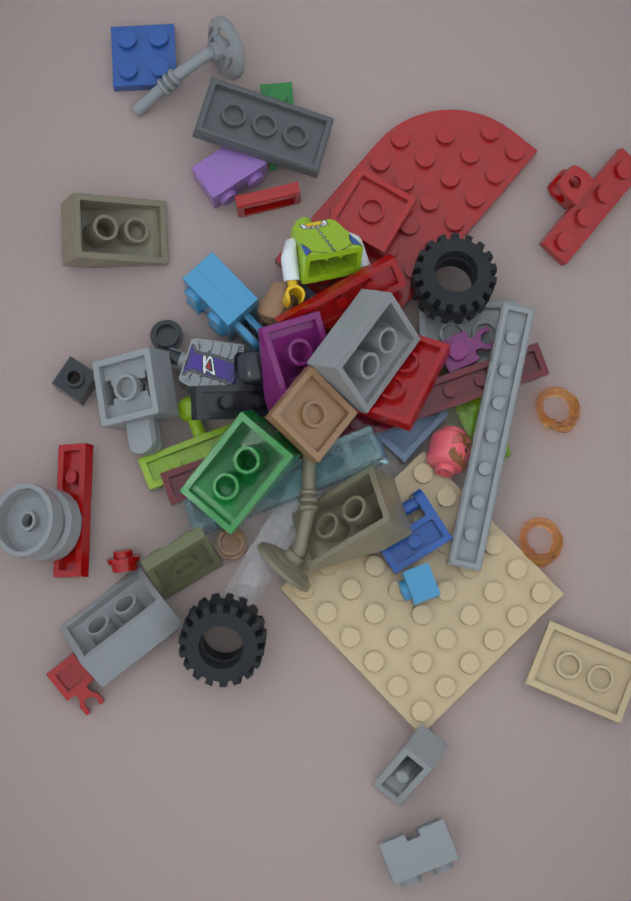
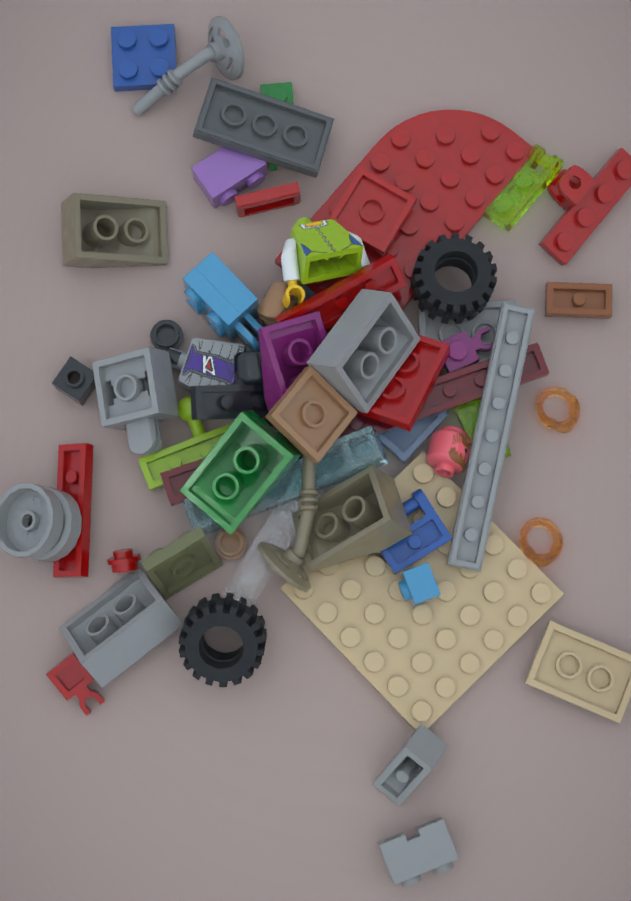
(523, 188): none -> clear neon green plate
(578, 300): none -> dark orange plate

